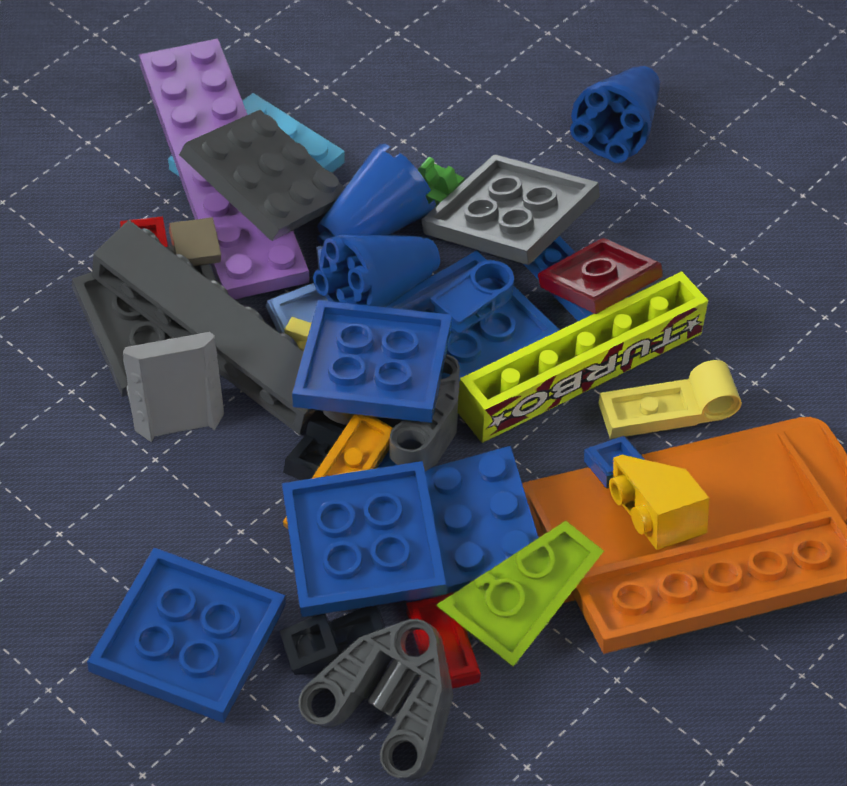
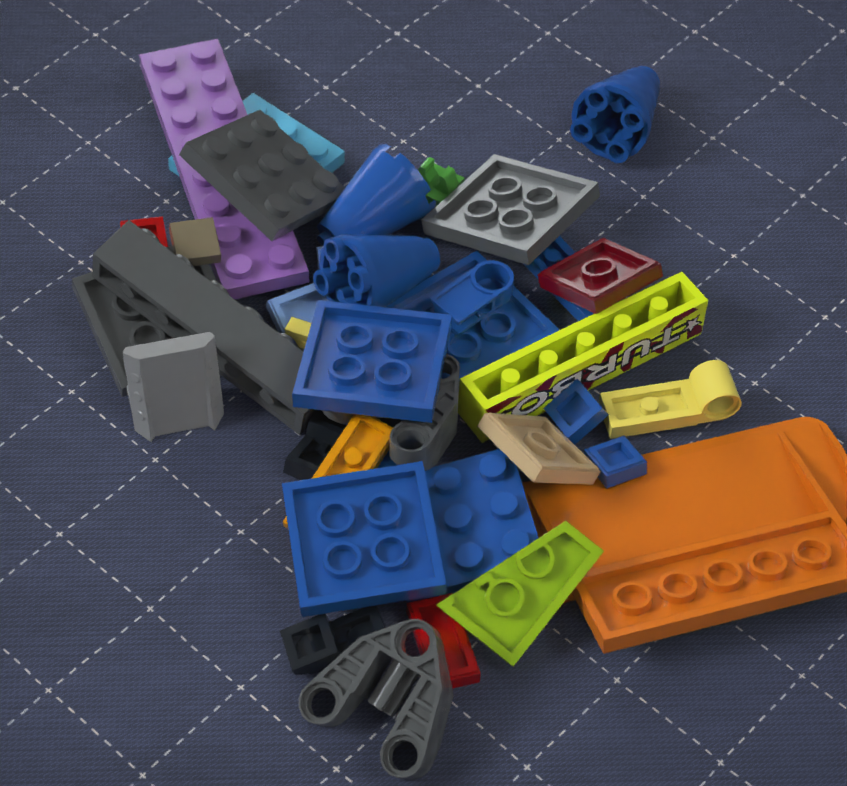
(187, 634): blue plate -> none
(539, 449): none -> tan tile
(576, 411): none -> blue plate
(660, 500): yellow slope -> none

